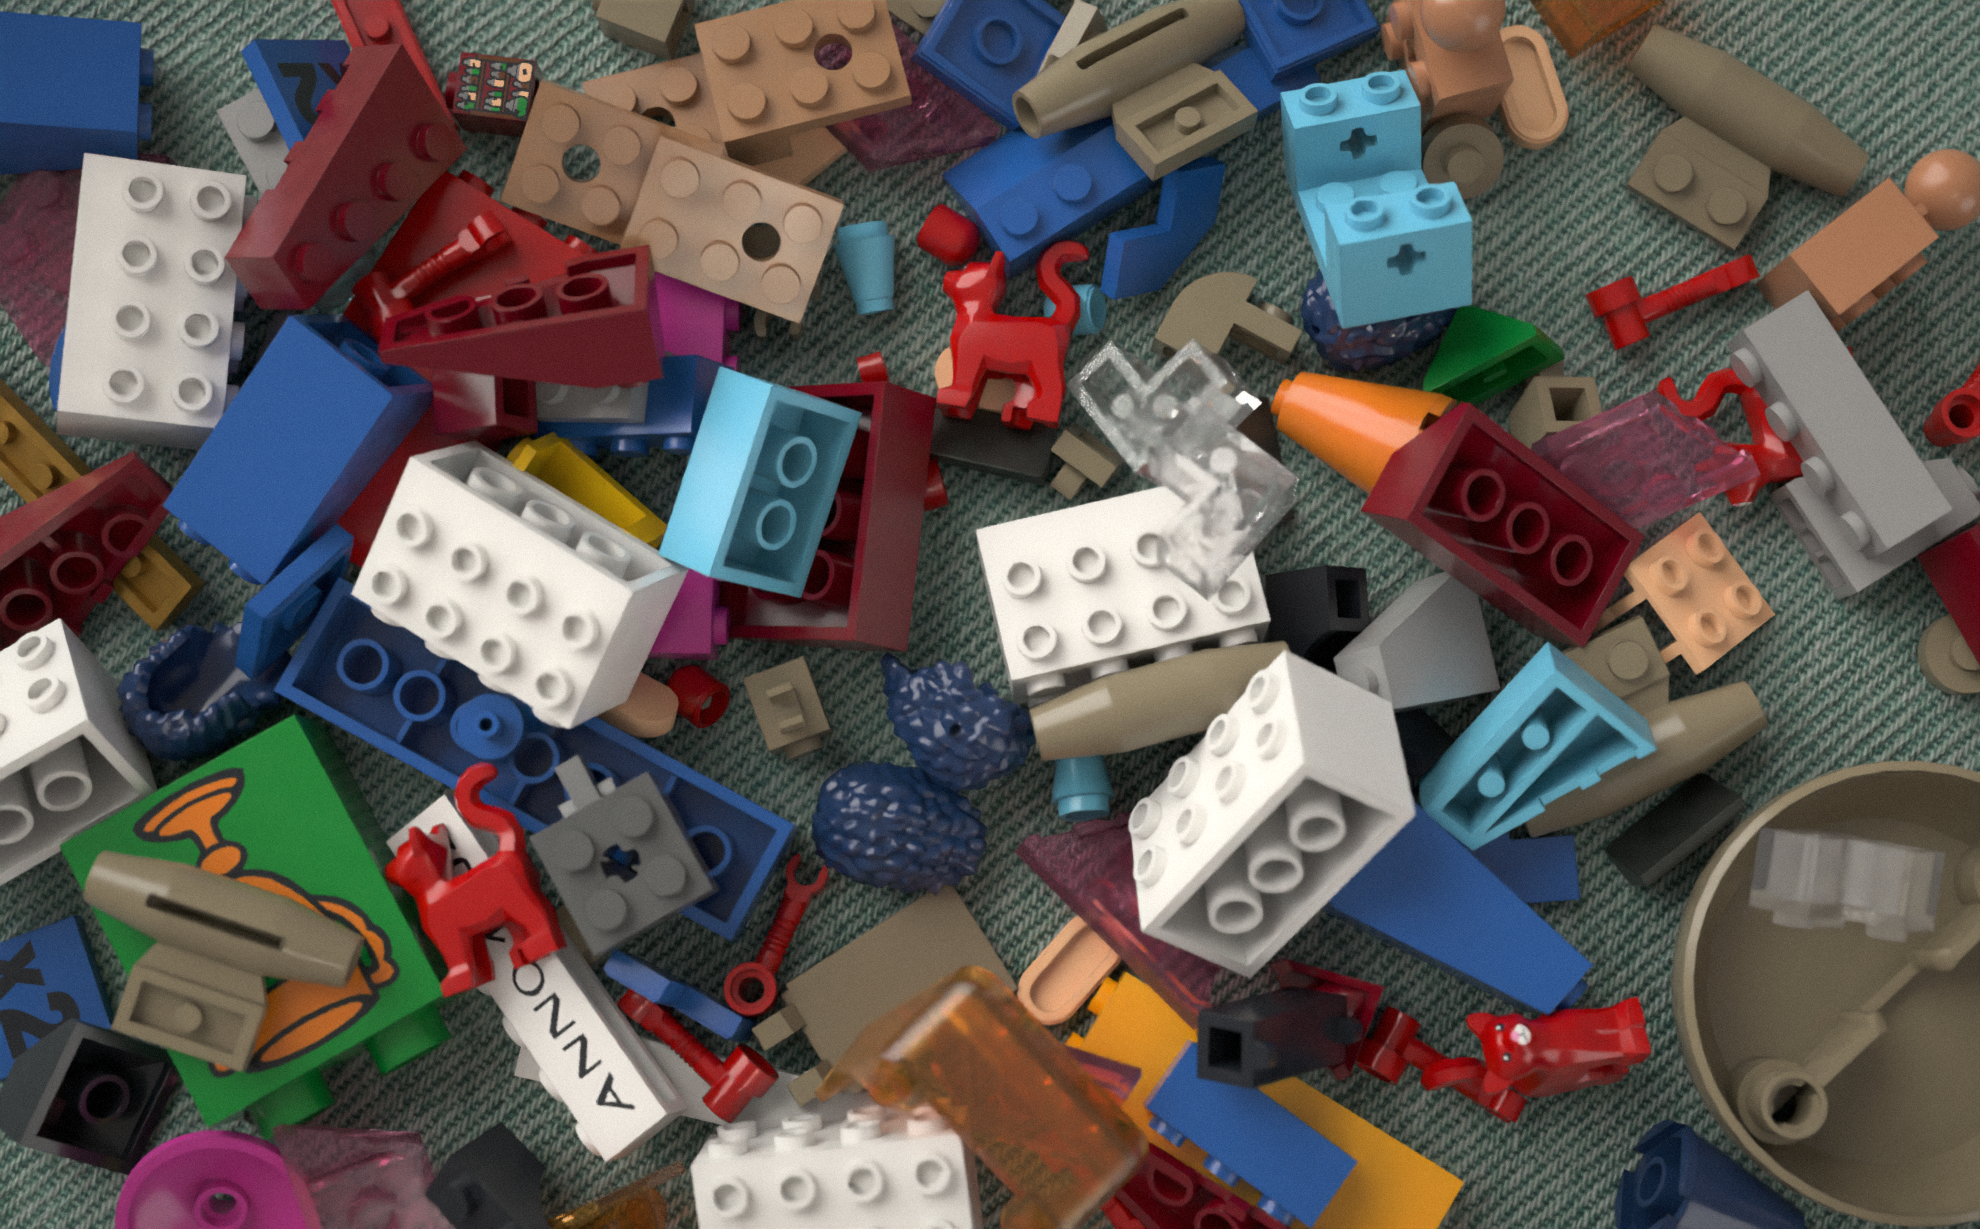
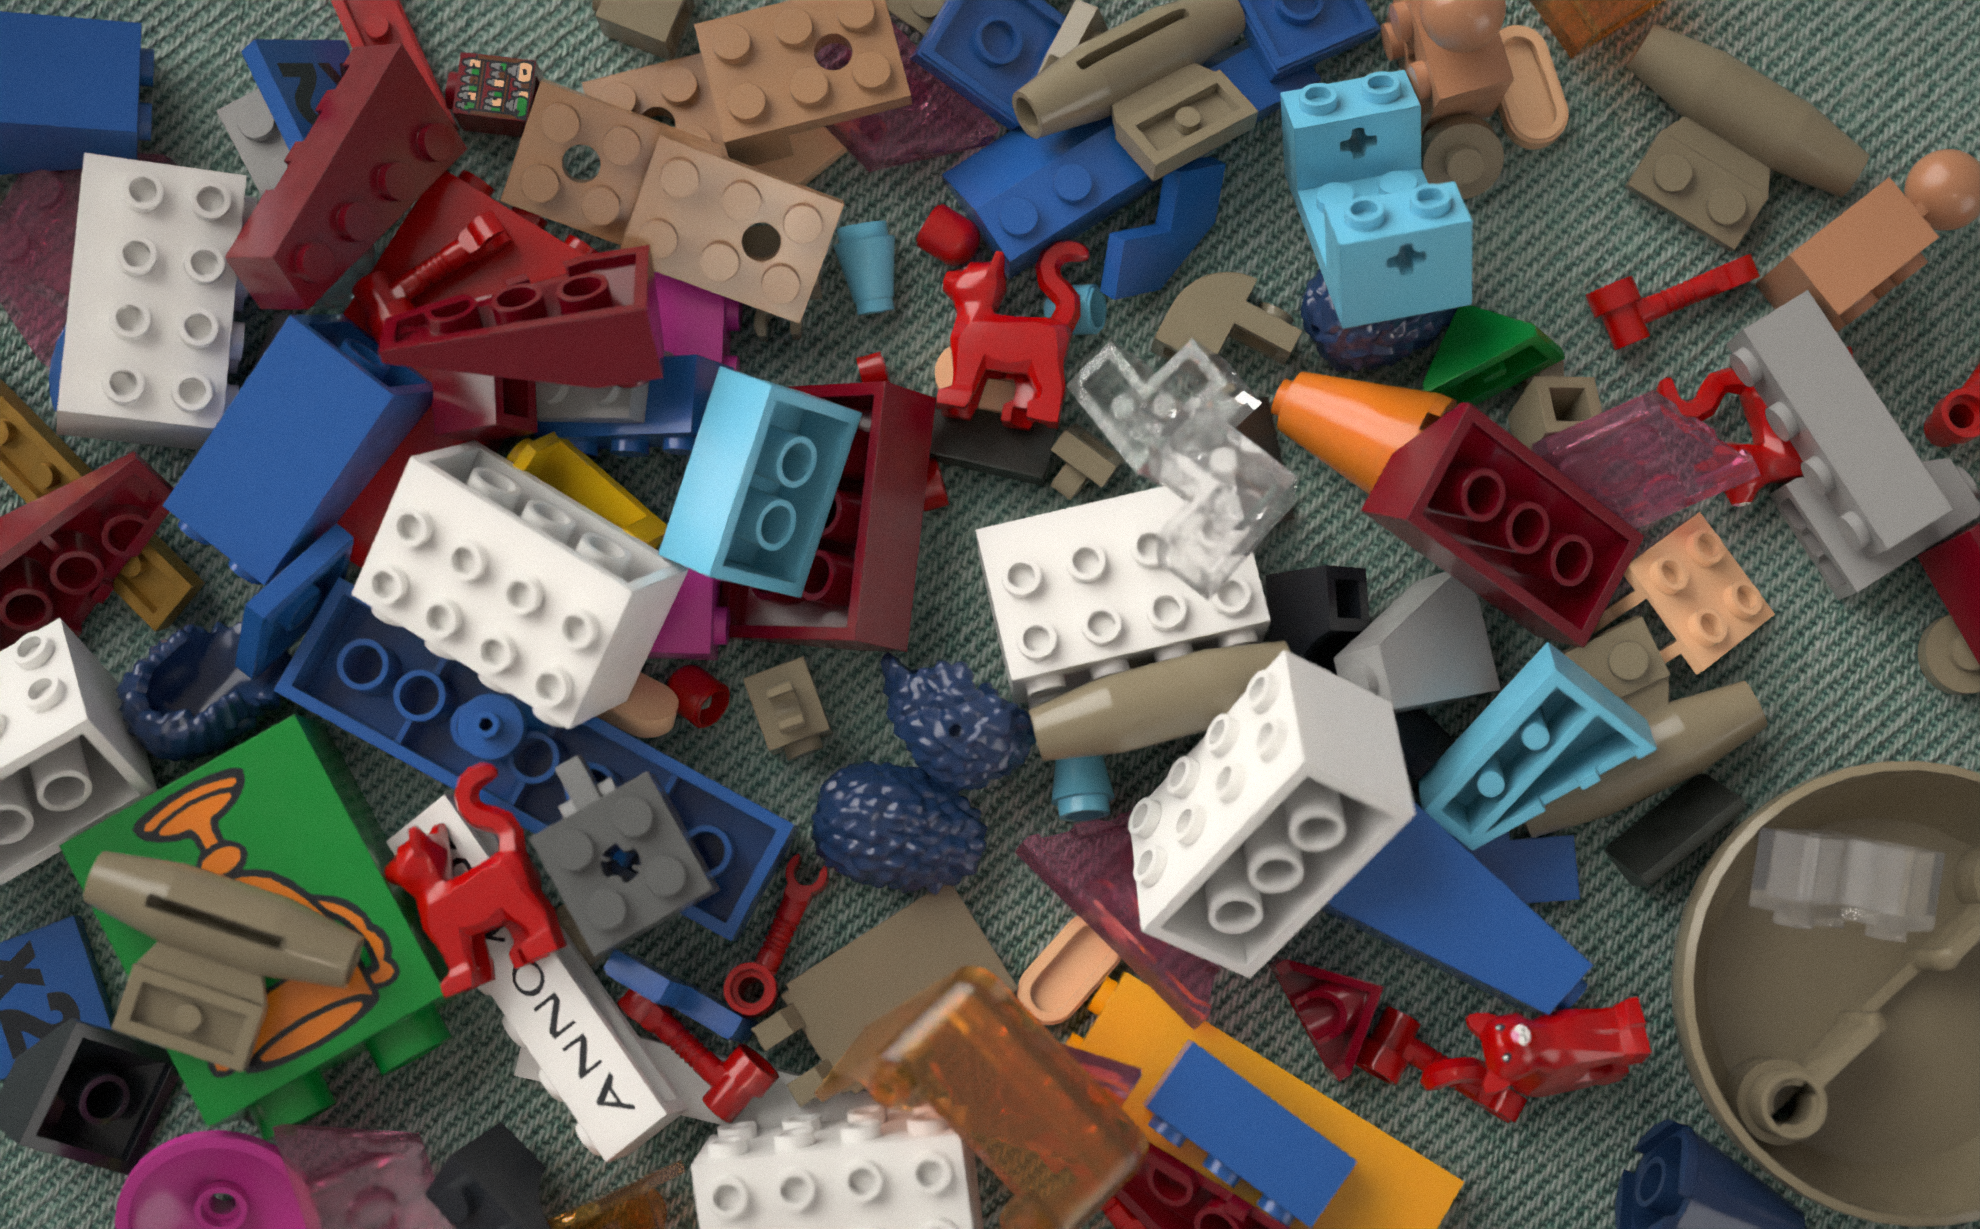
(1274, 1036): black brick -> none

